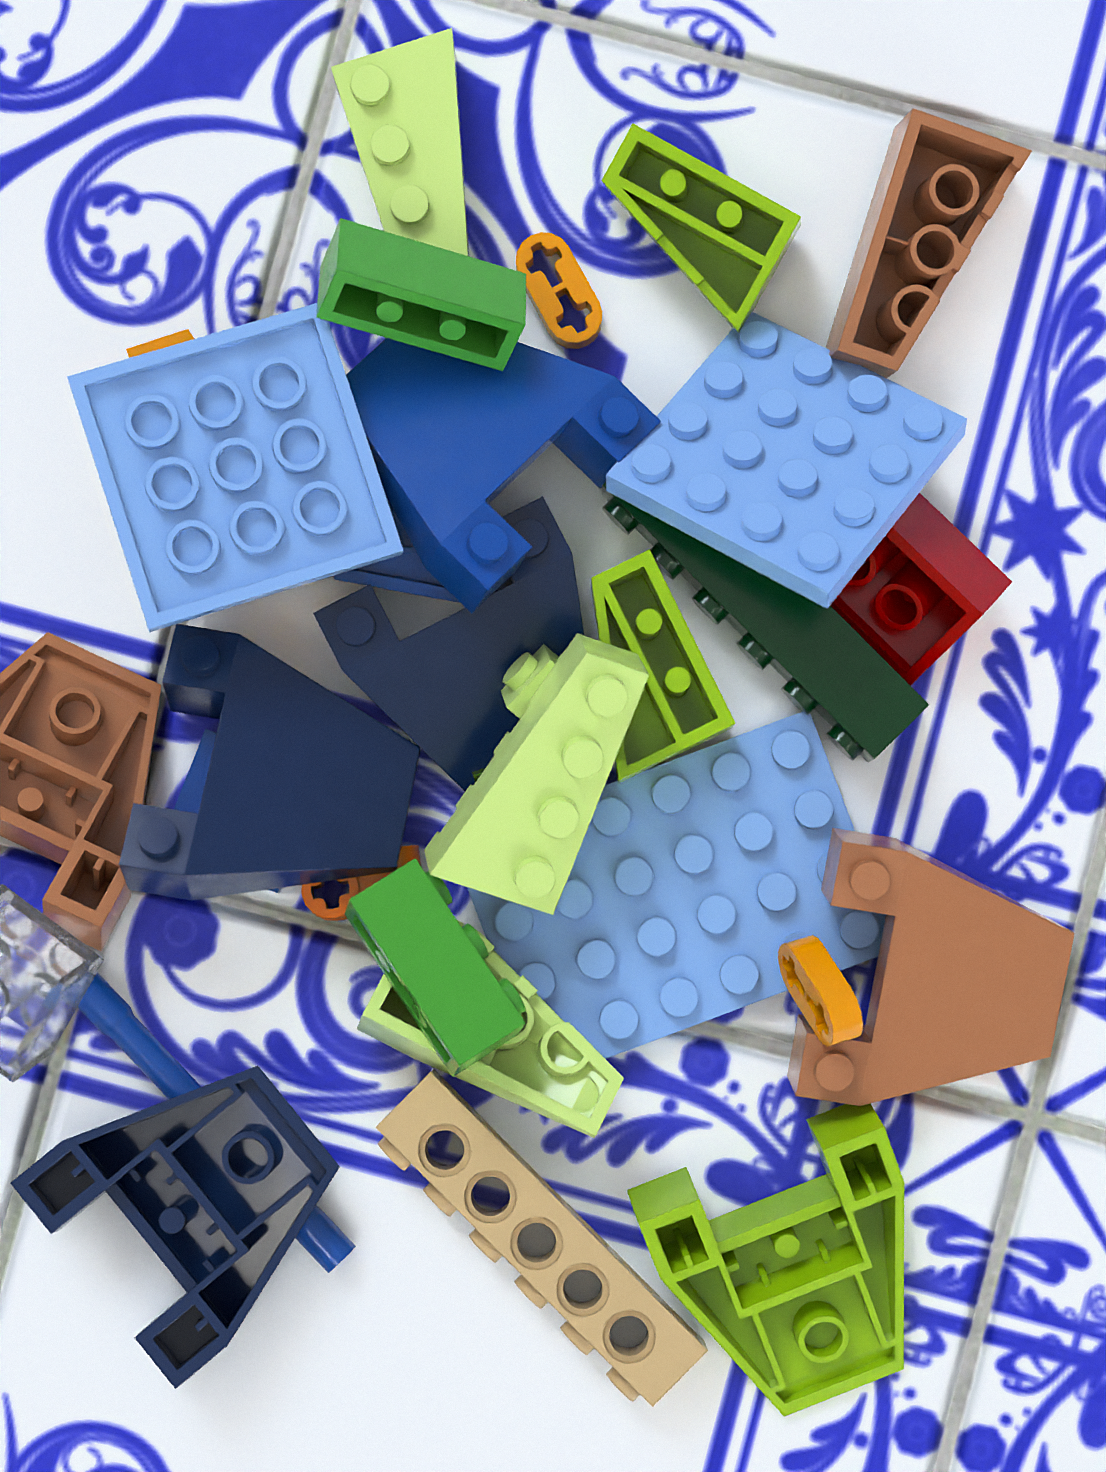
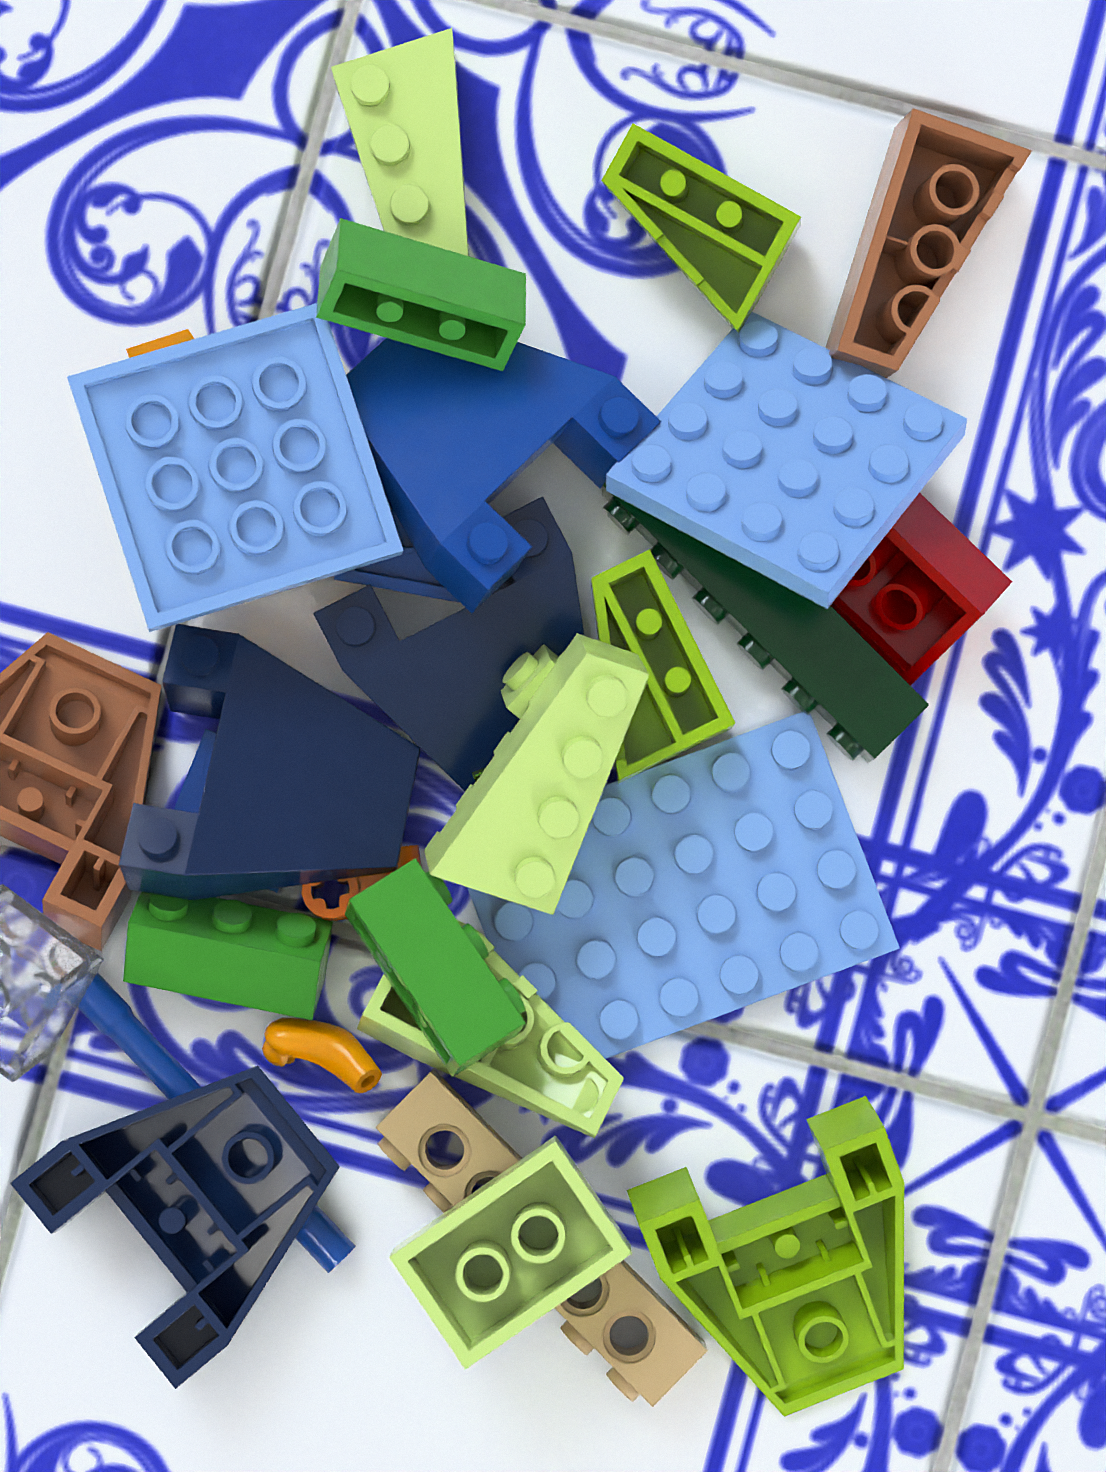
(228, 952): none -> bright green brick
(323, 1045): none -> light orange arm
(510, 1252): none -> yellowish green brick
(572, 283): light orange beam -> none
(820, 990): light orange beam -> none
(957, 981): nougat wedge -> none

